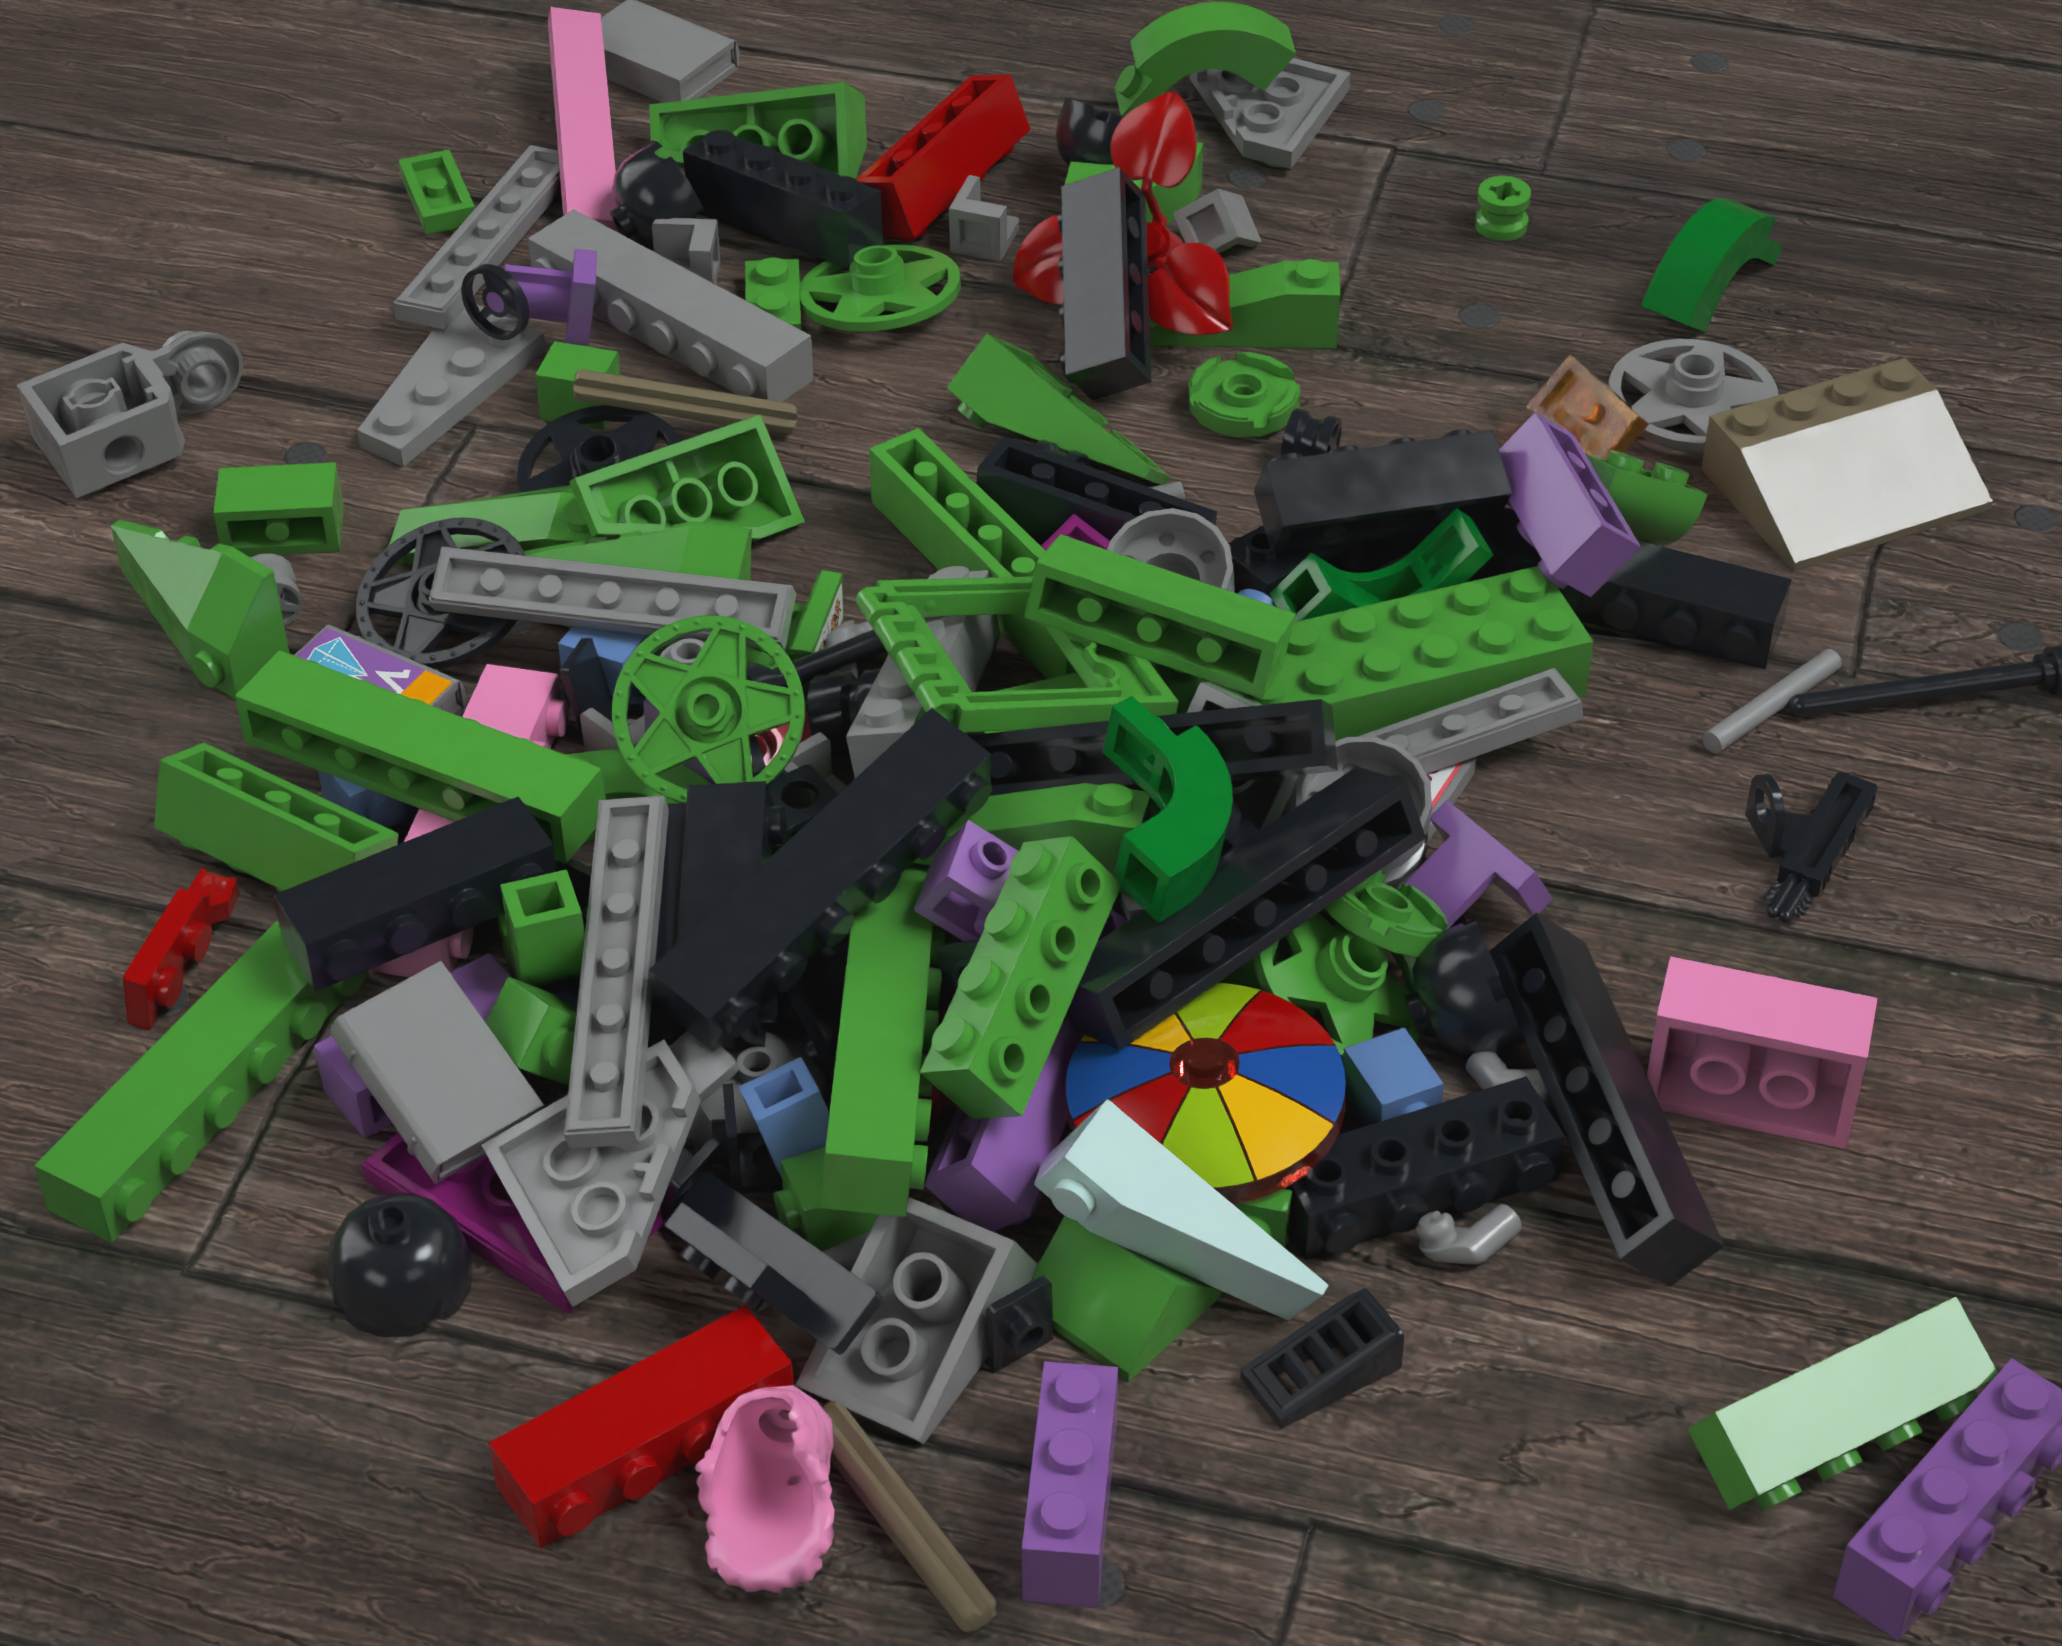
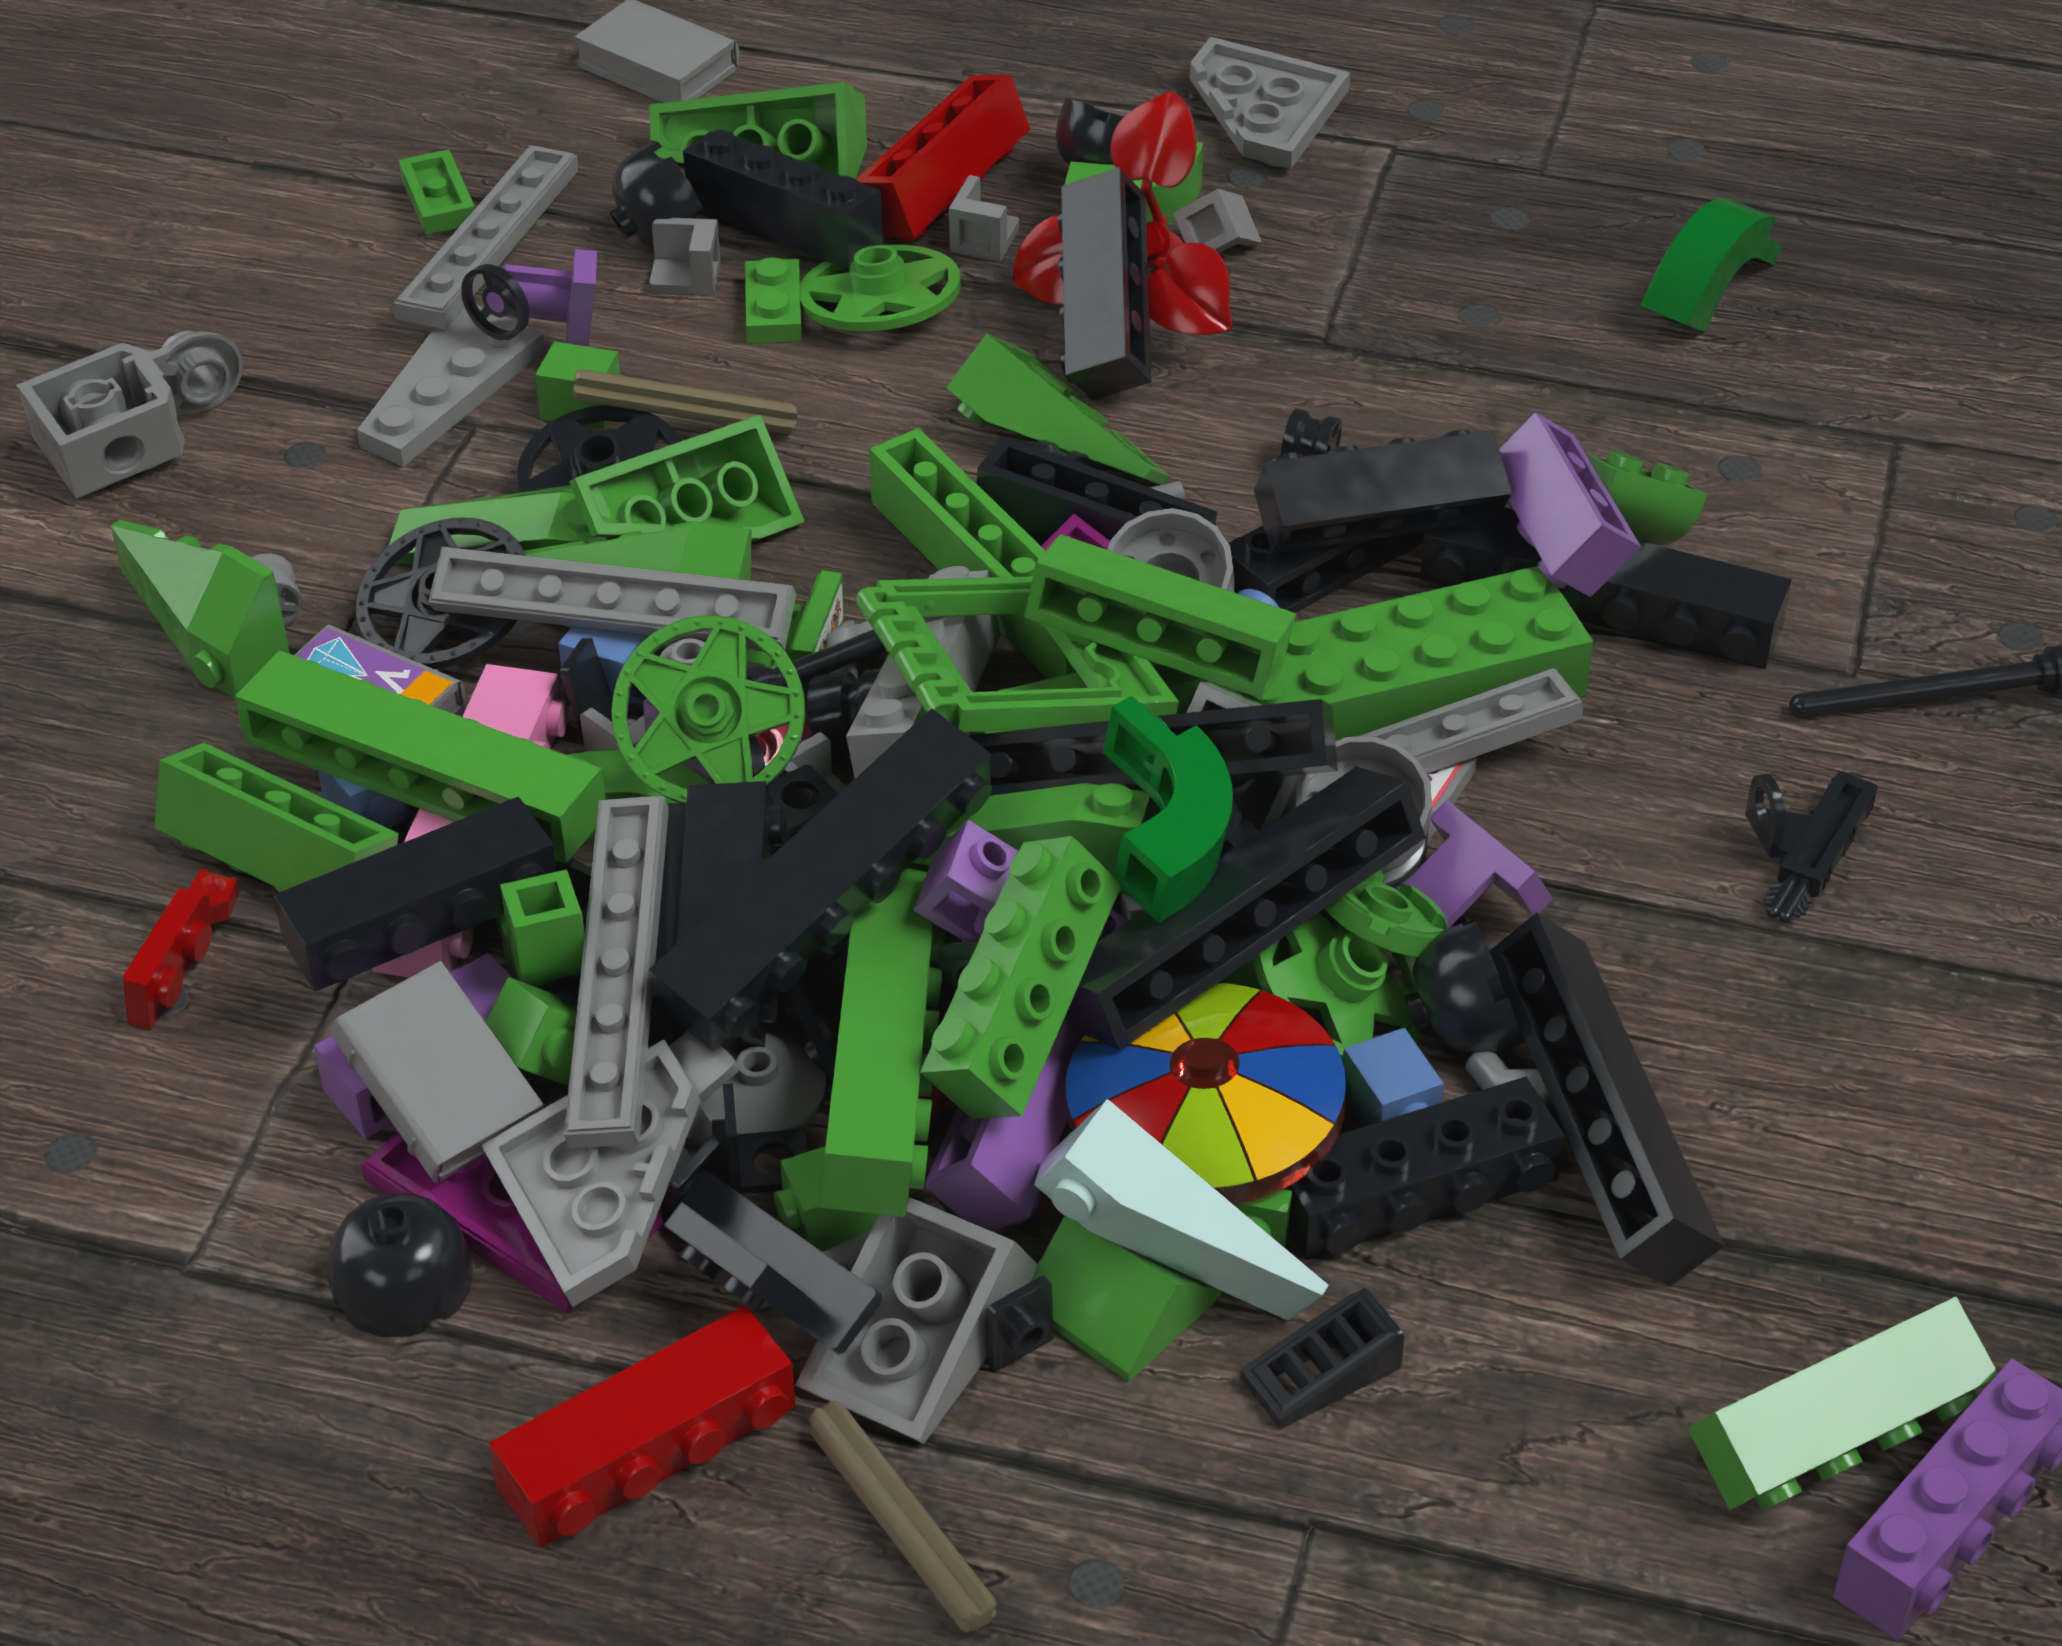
(185, 1089): bright green brick -> none
(280, 508): bright green brick -> none
(582, 114): bright pink tile -> none
(681, 312): light grey brick -> none
(768, 1490): bright pink piece -> none
(787, 1111): medium blue brick -> none
(1070, 1484): medium lavender brick -> none
(1200, 39): bright green arch -> none
(1243, 395): bright green plate -> none
(1274, 308): bright green wedge -> none
(1441, 560): green arch -> none
(1466, 1245): light grey arm -> none
(1502, 208): bright green wheel -> none
(1588, 409): clear orange bracket -> none
(1688, 387): light grey wheel -> none
(1760, 1051): bright pink brick -> none
(1771, 701): light grey bar -> none
(1844, 464): slope -> none

